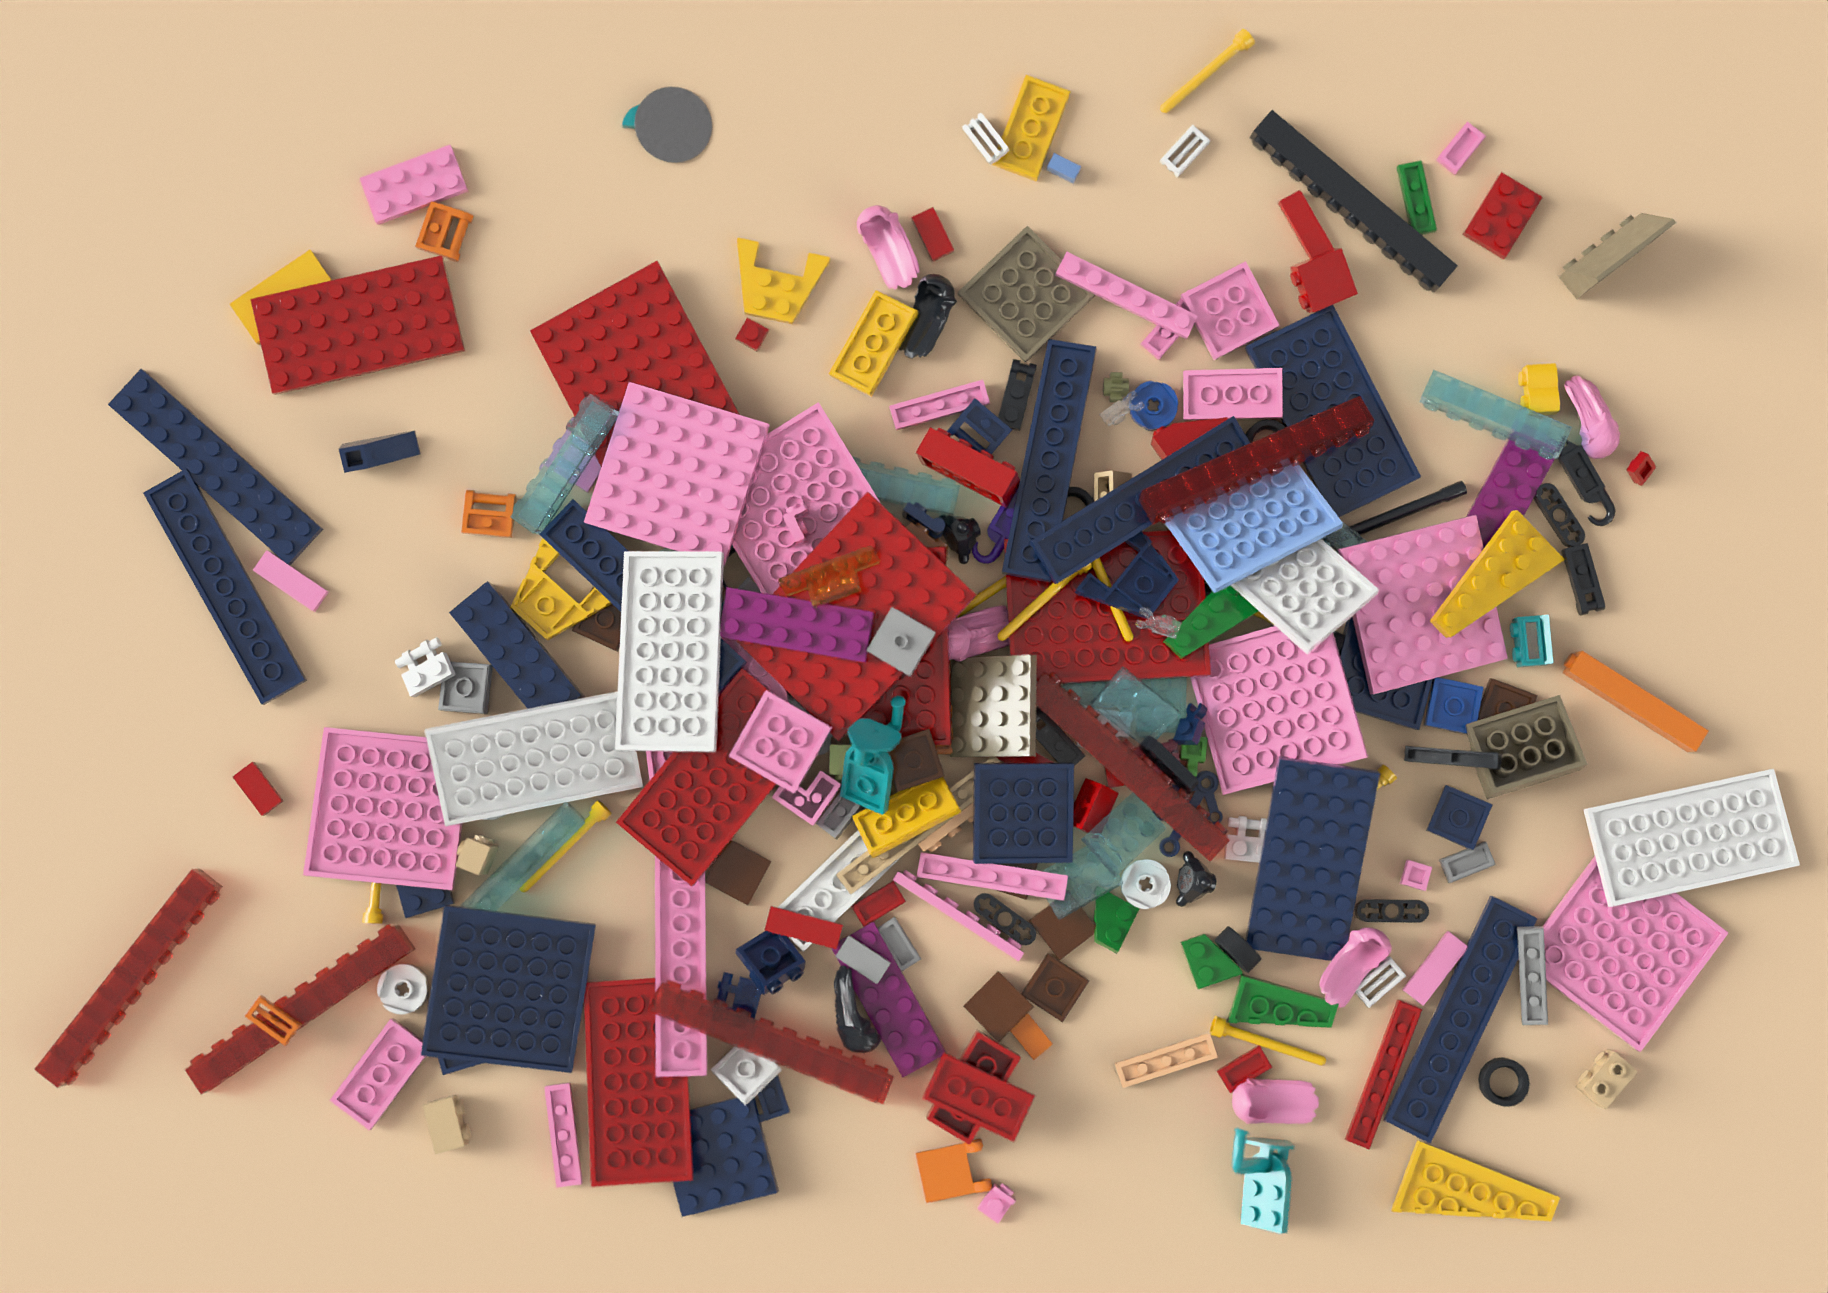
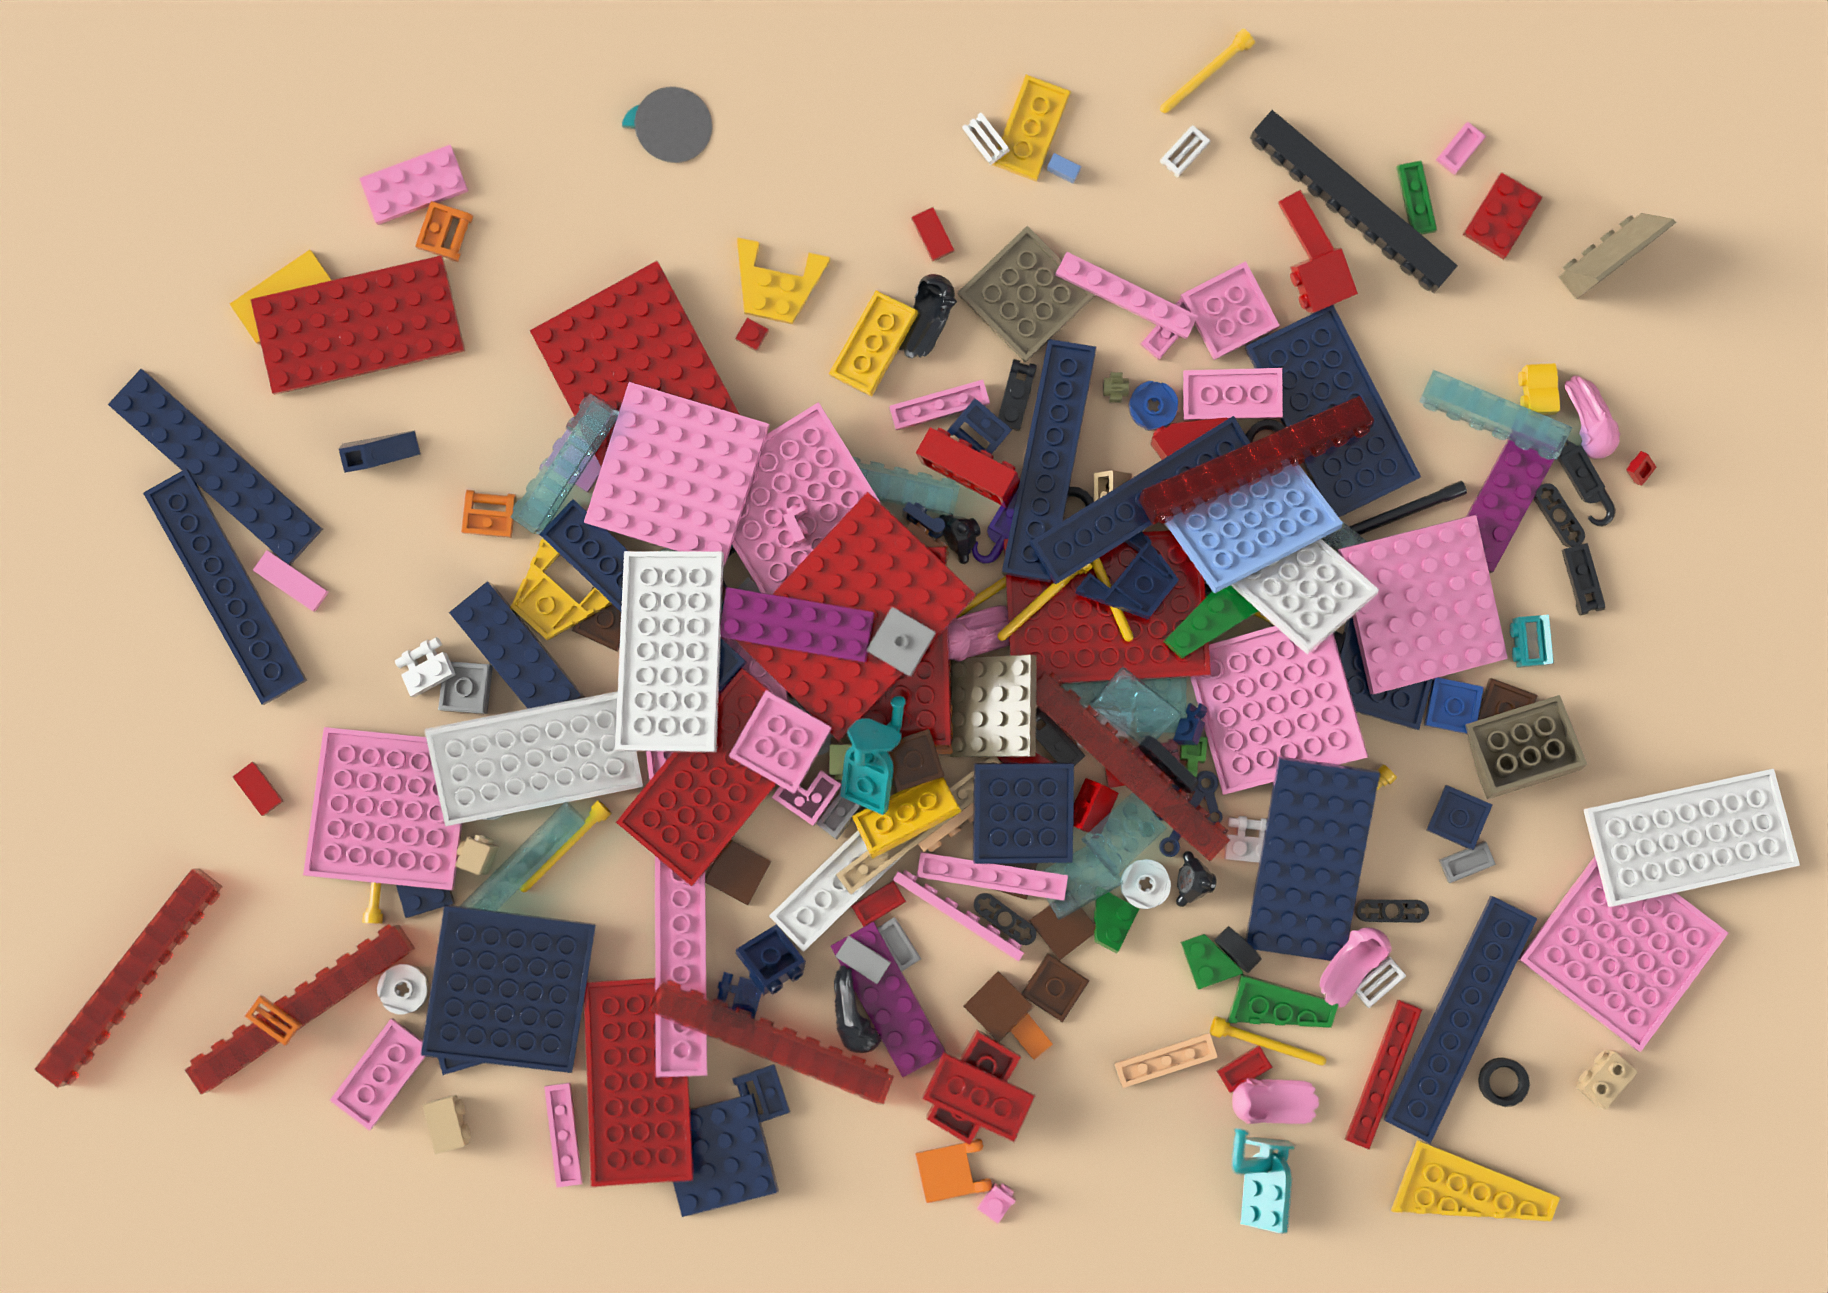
(745, 1073): white tile -> none
(803, 927): red tile -> none
(831, 578): clear orange bracket -> none
(888, 246): bright pink hair -> none
(1116, 413): clear plate -> none
(1162, 625): clear plate -> none
(1416, 875): bright pink plate -> none
(1435, 968): bright pink tile -> none
(1453, 757): black piece -> none
(1505, 566): yellow wing -> none
(1532, 975): light grey tile -> none
(1634, 701): orange brick -> none

